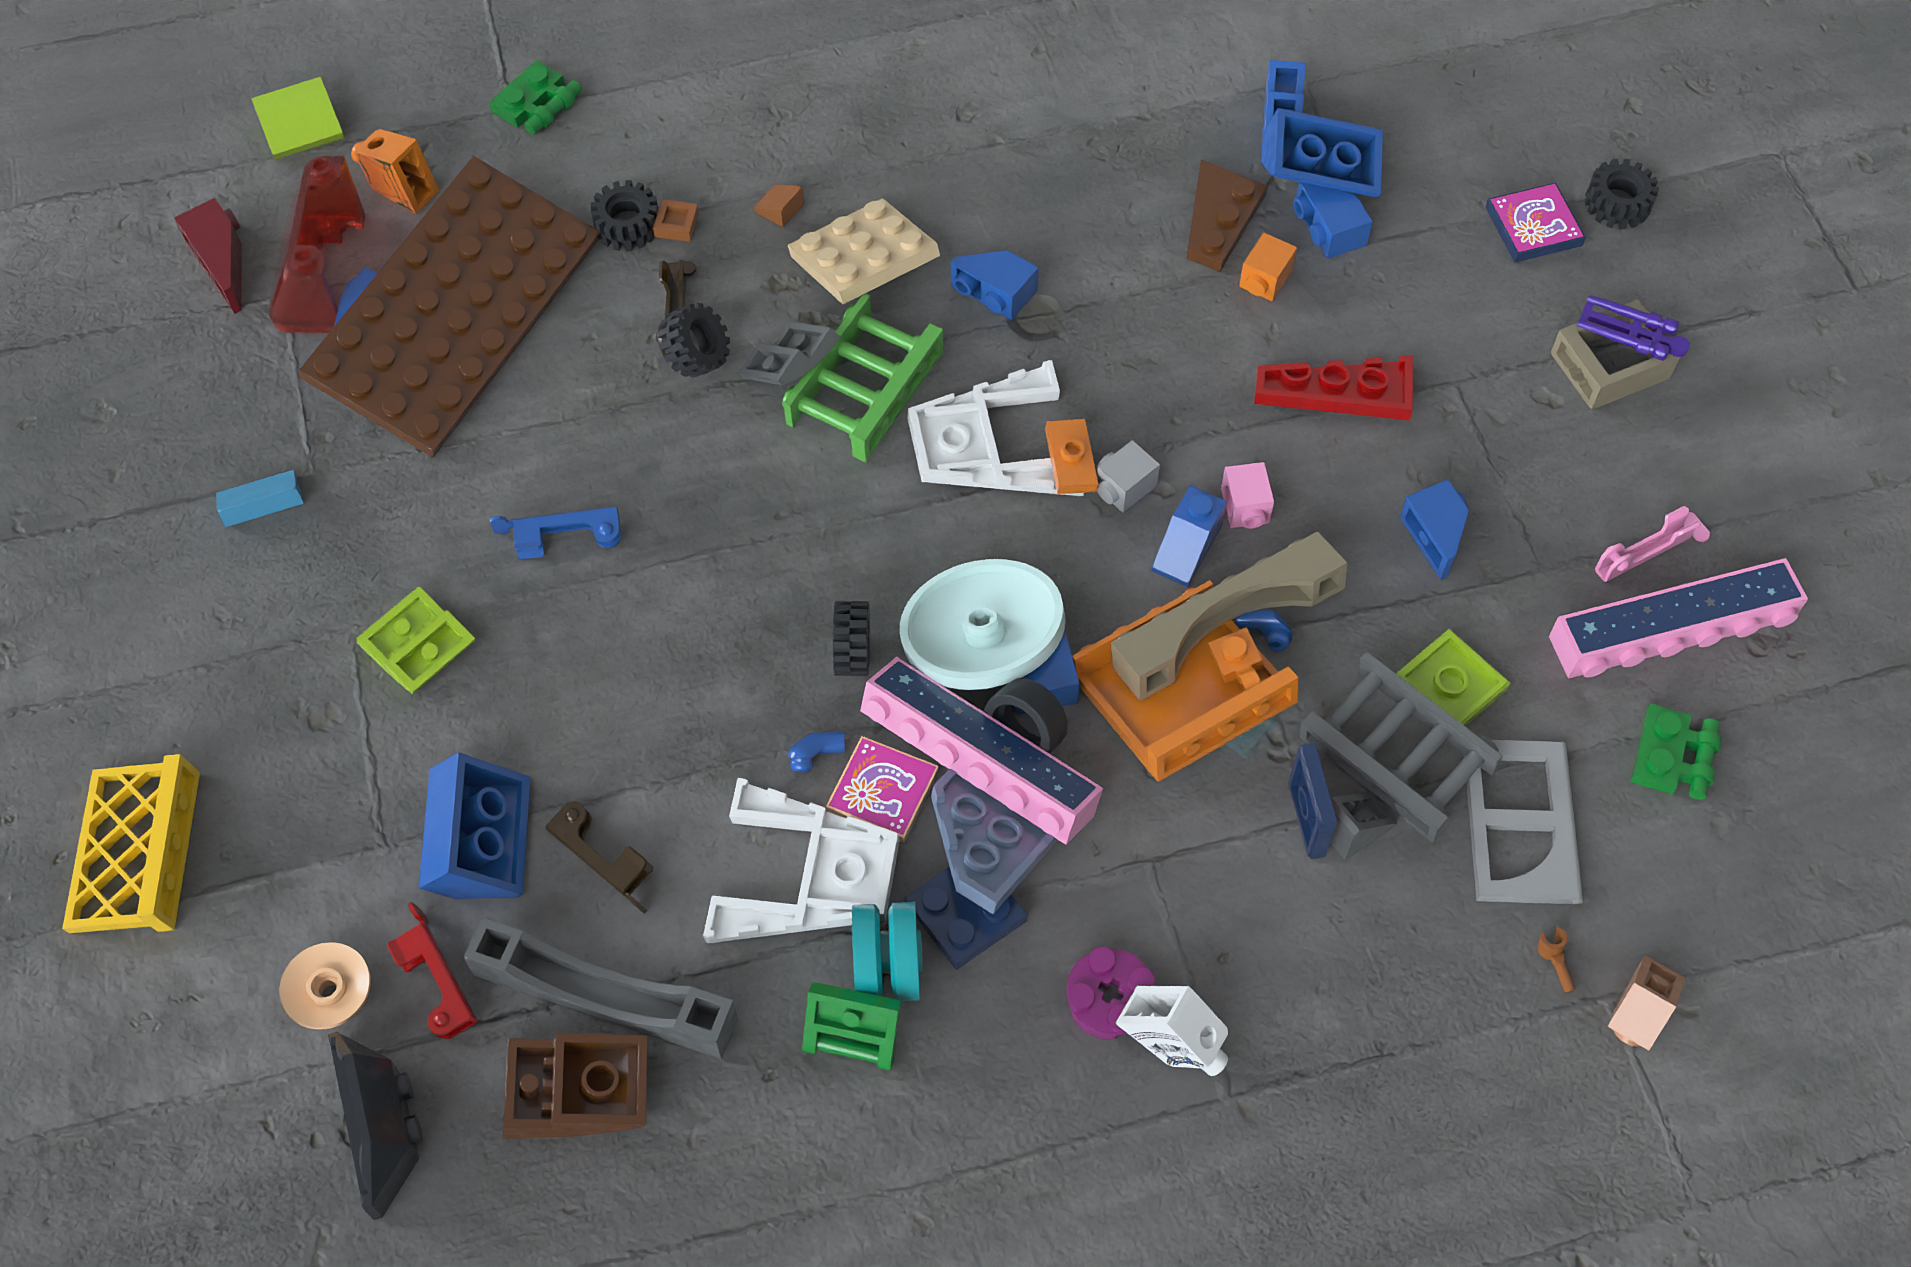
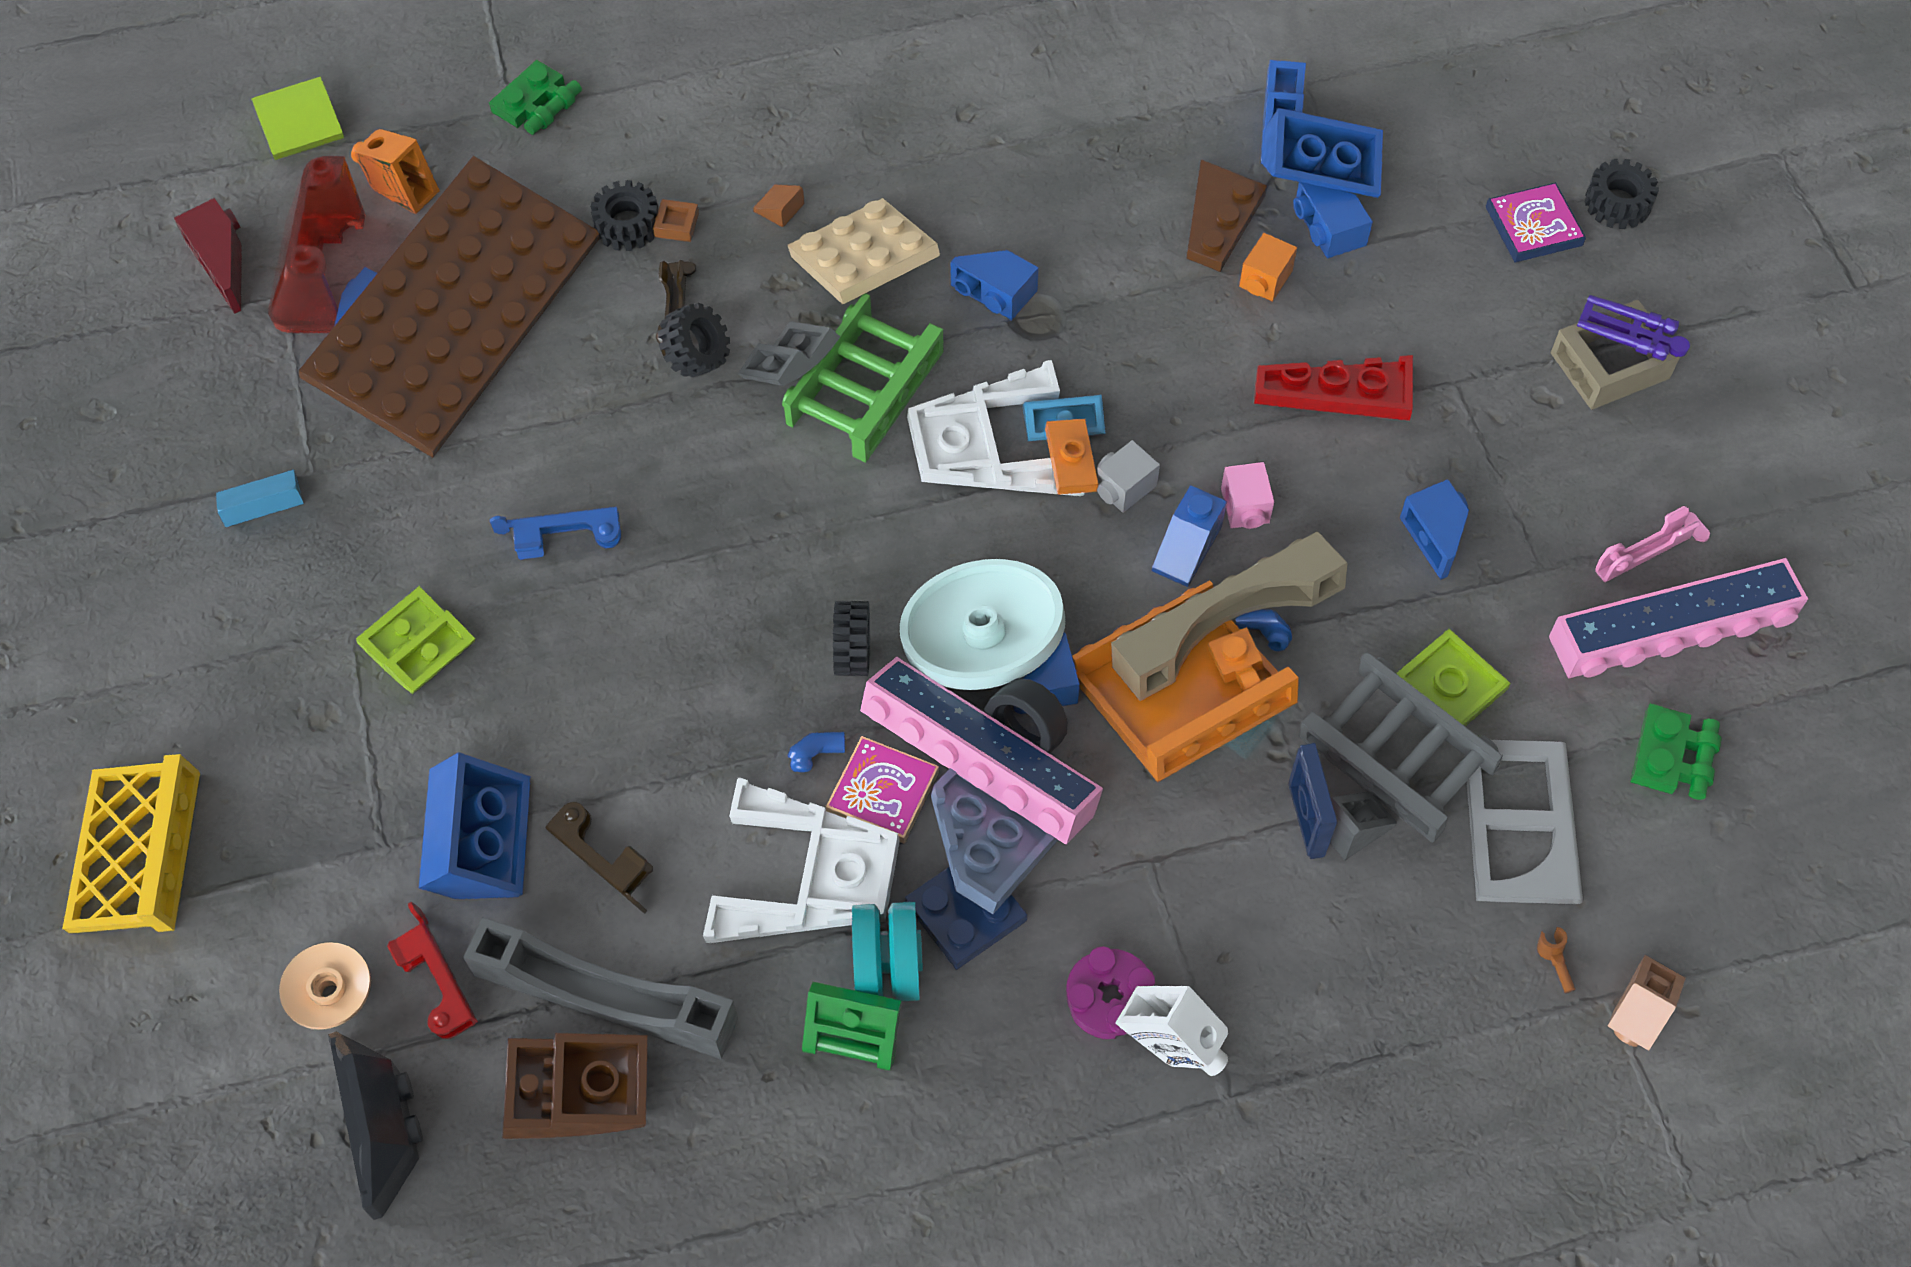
(1086, 407): none -> dark azure slope

